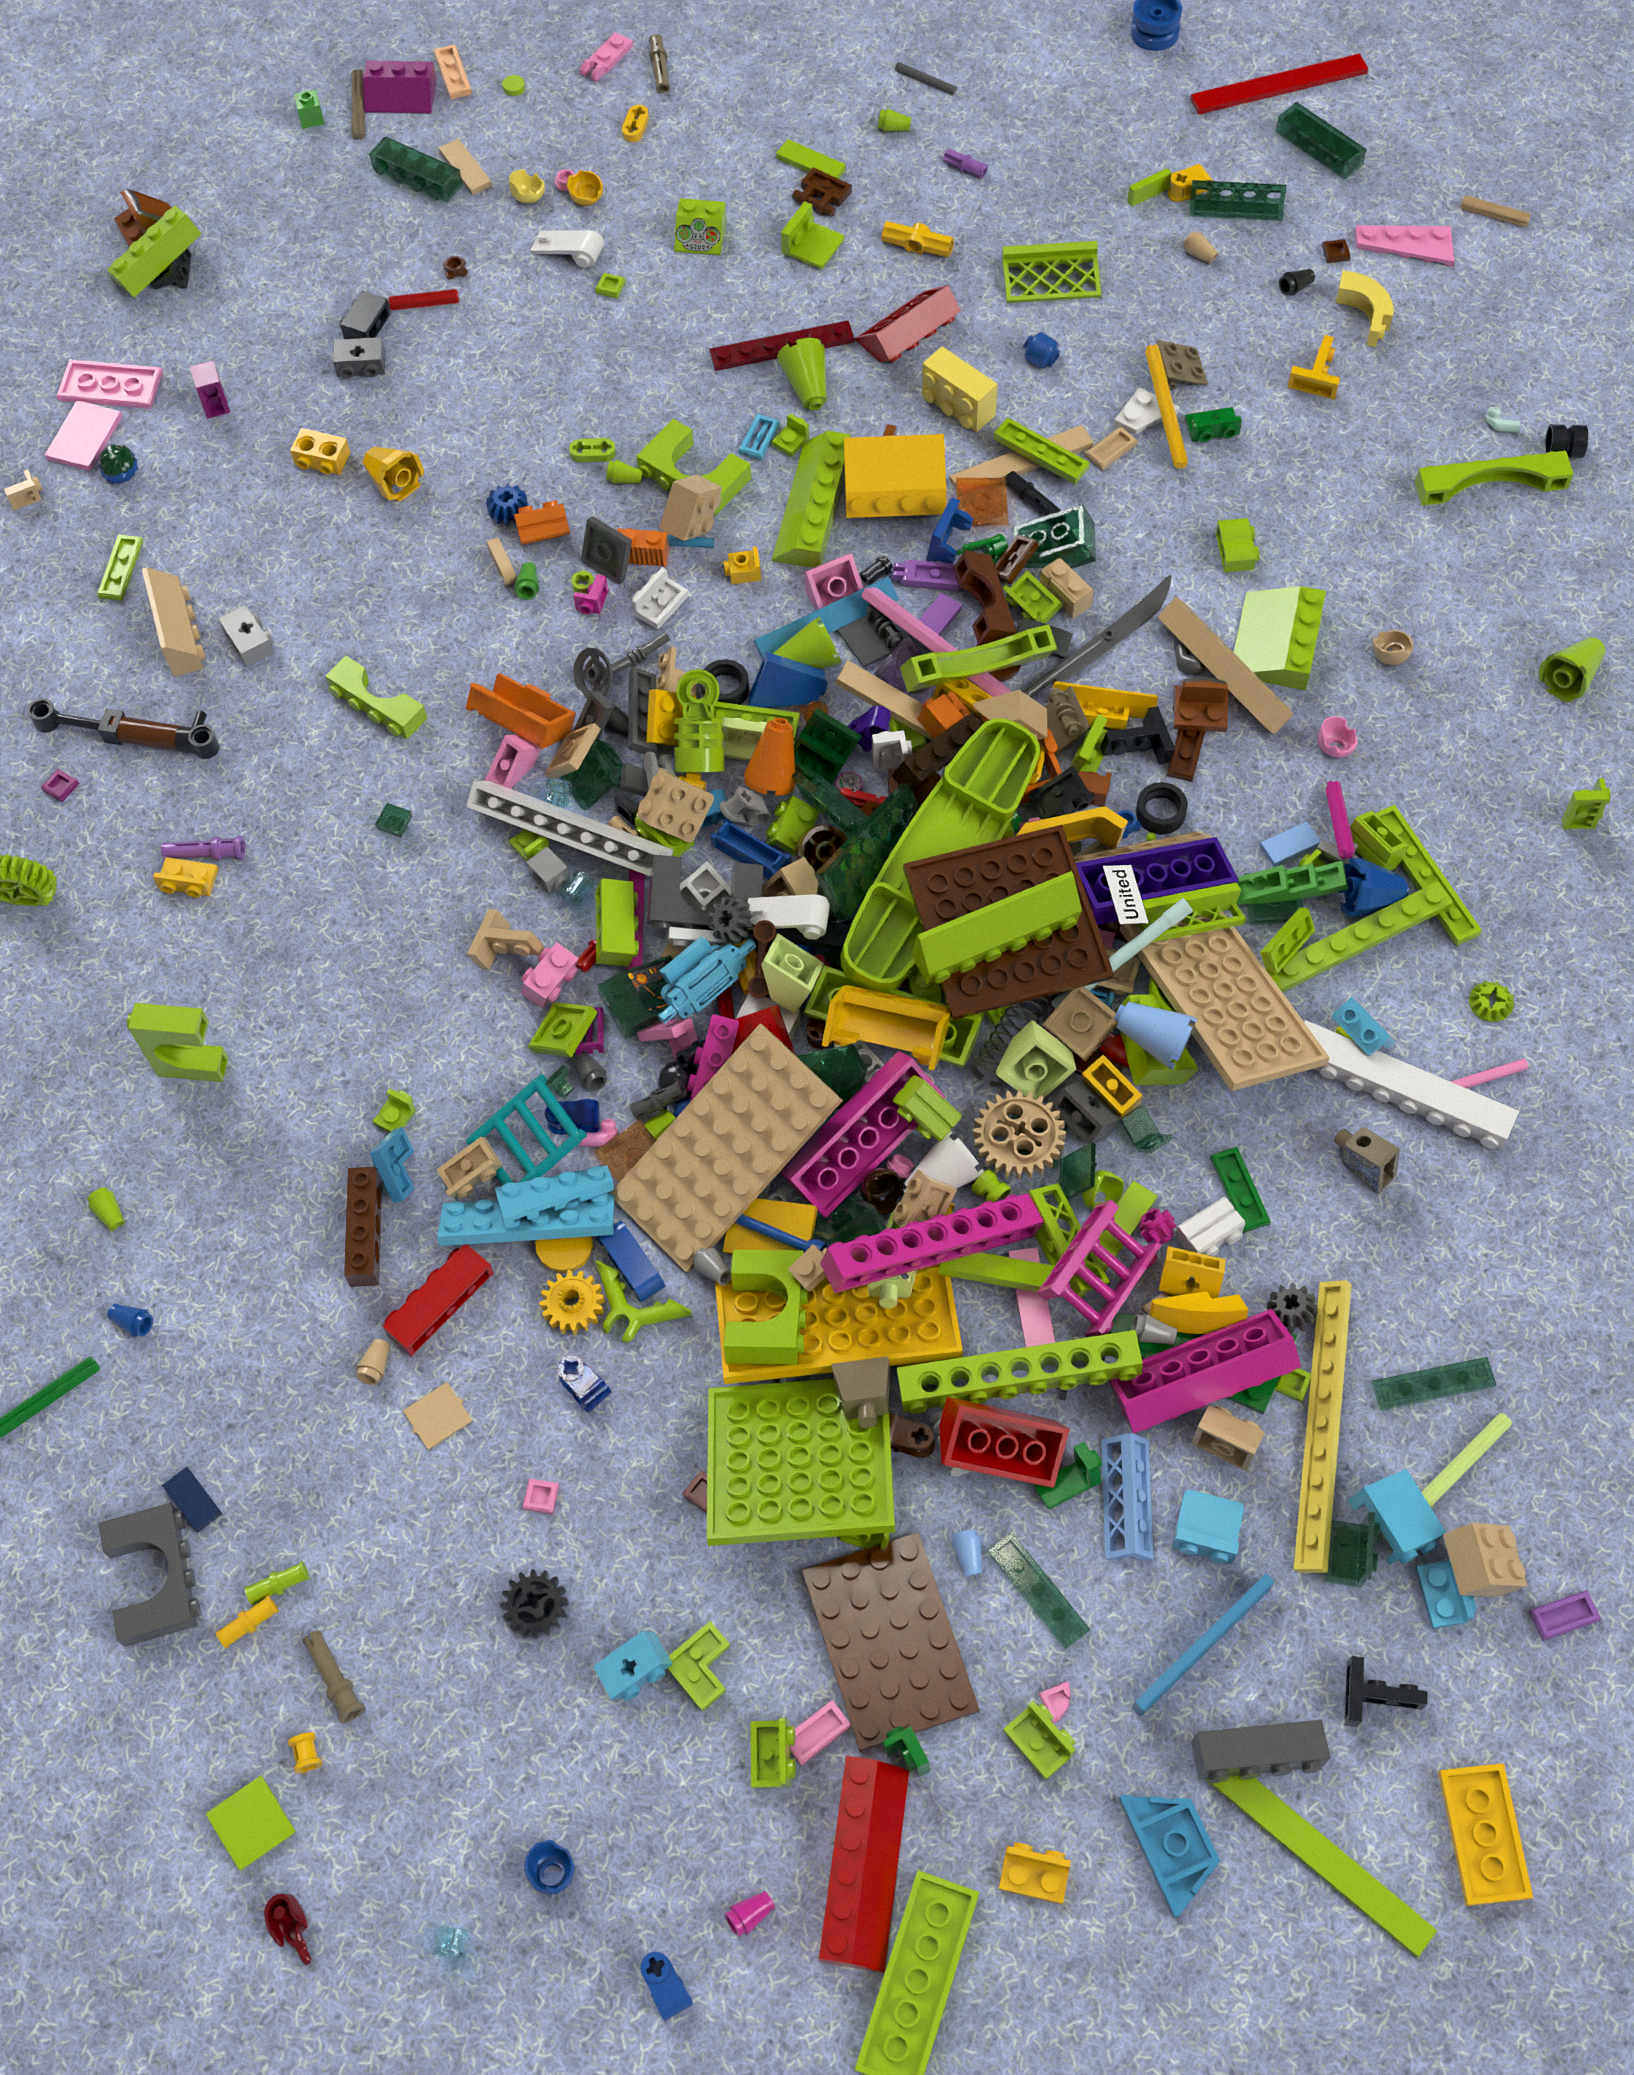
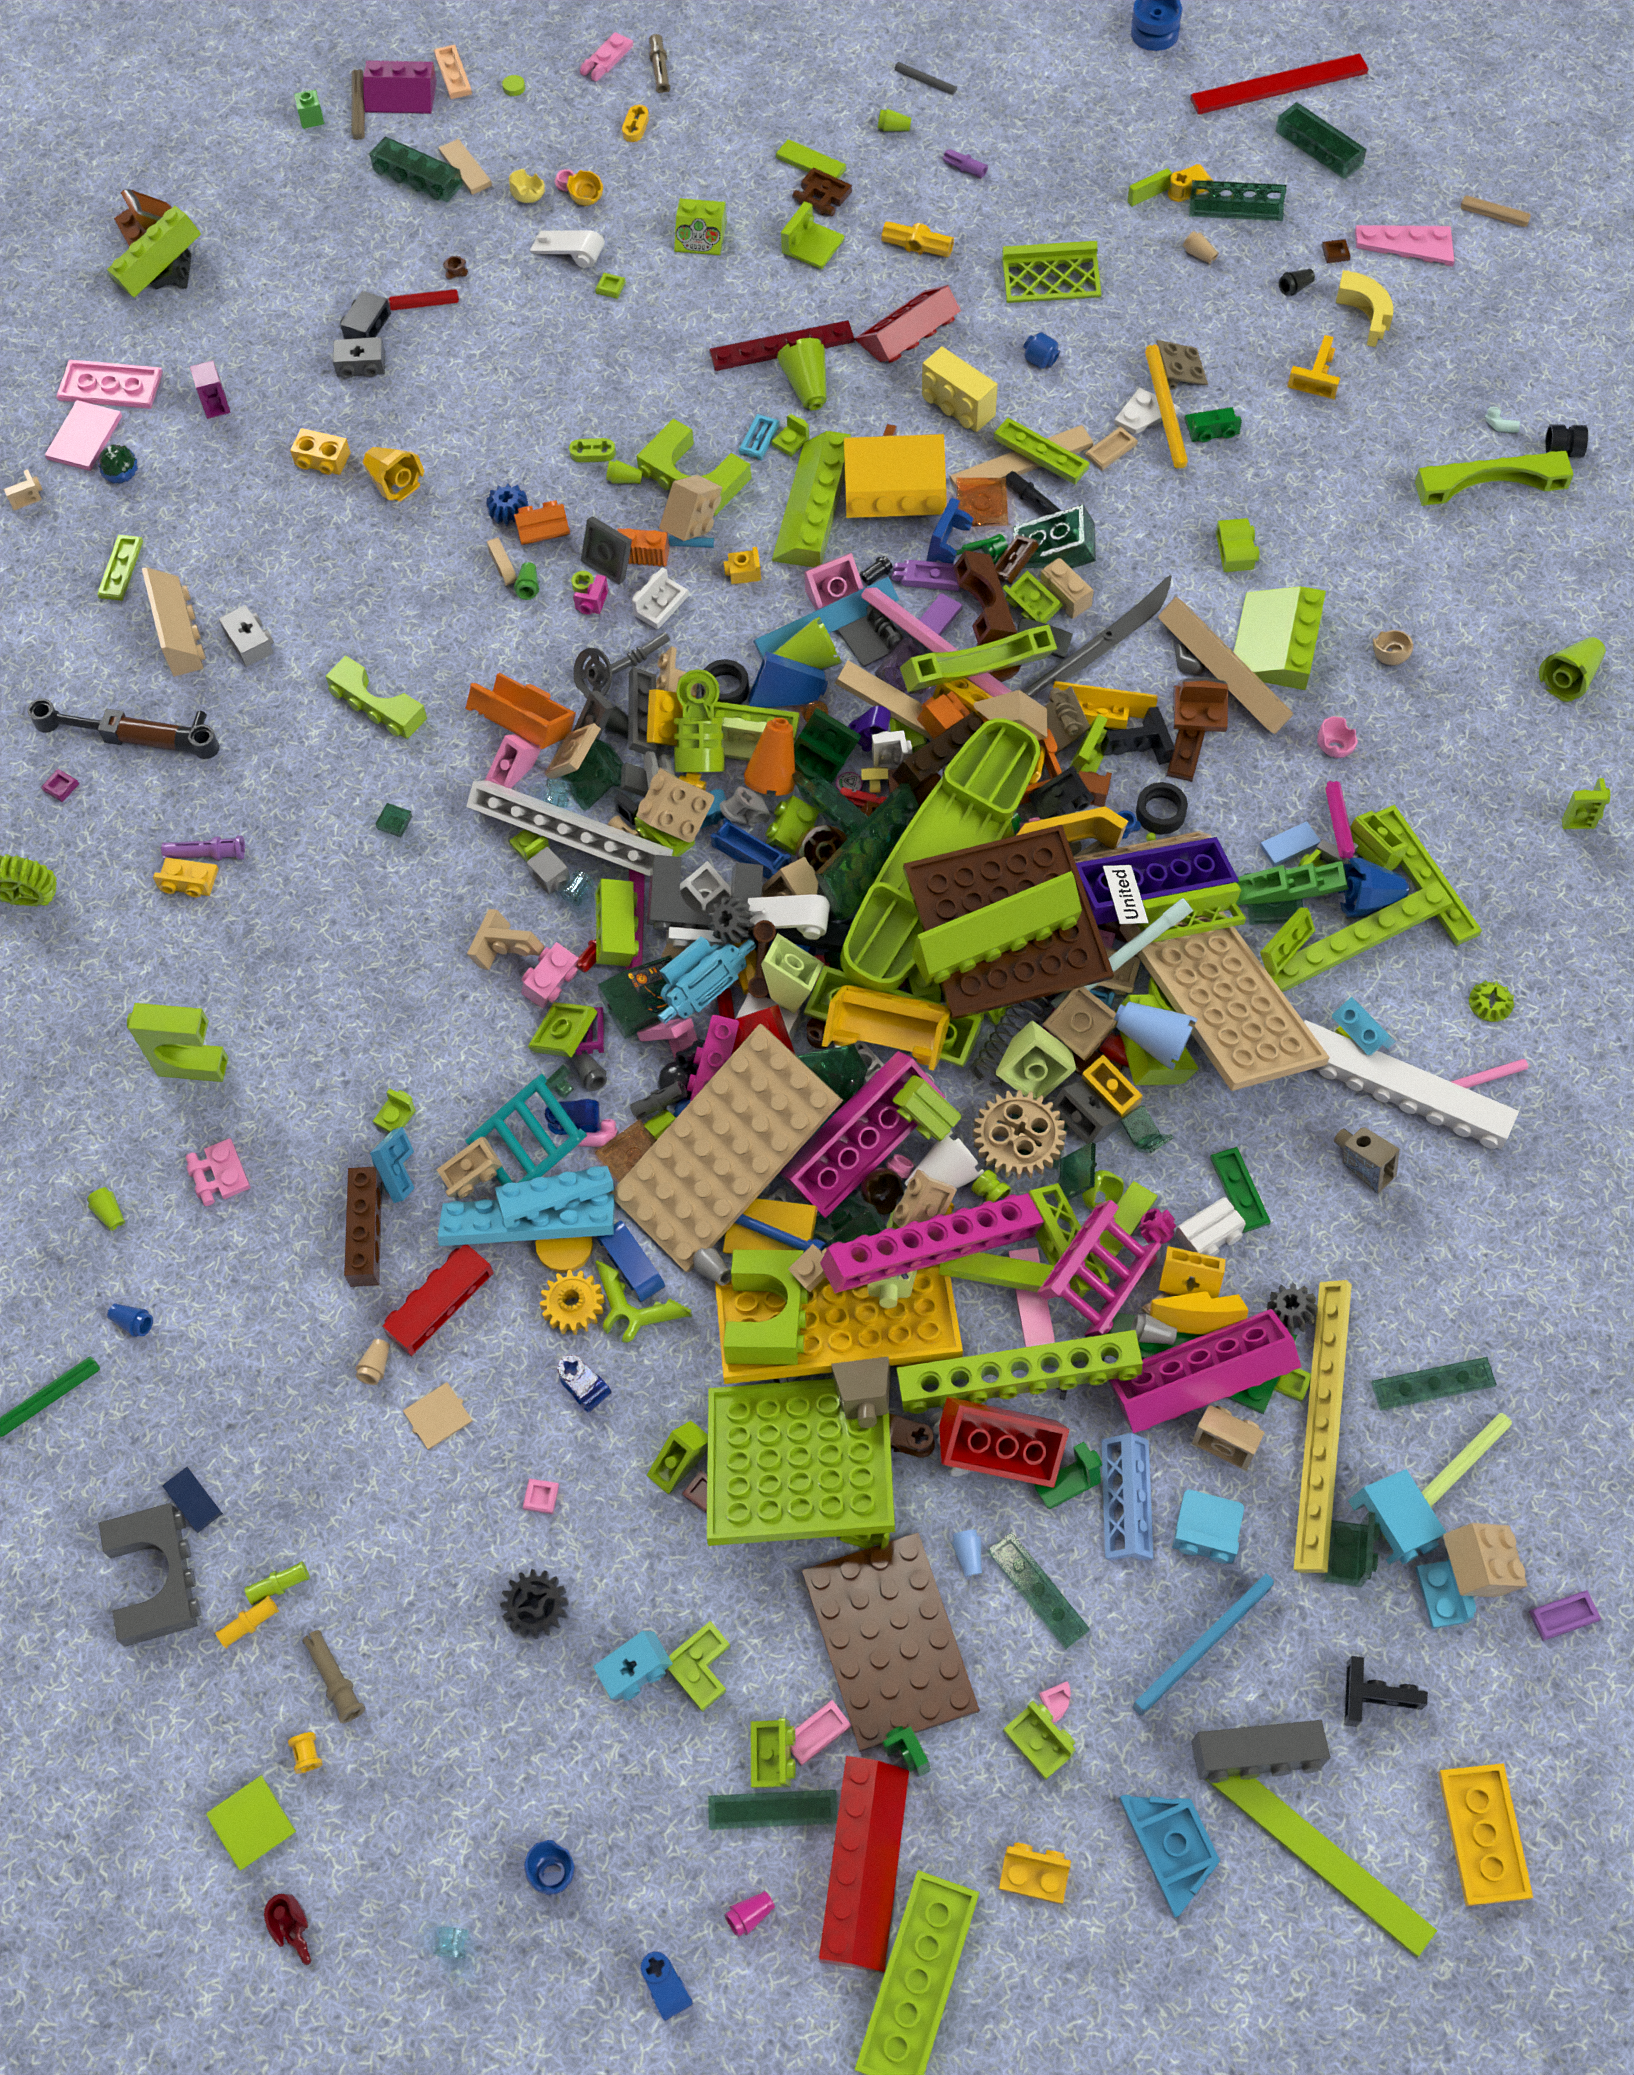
(226, 1169): none -> bright pink plate
(678, 1456): none -> lime slope
(772, 1809): none -> clear green tile
(874, 775): none -> light yellow tile

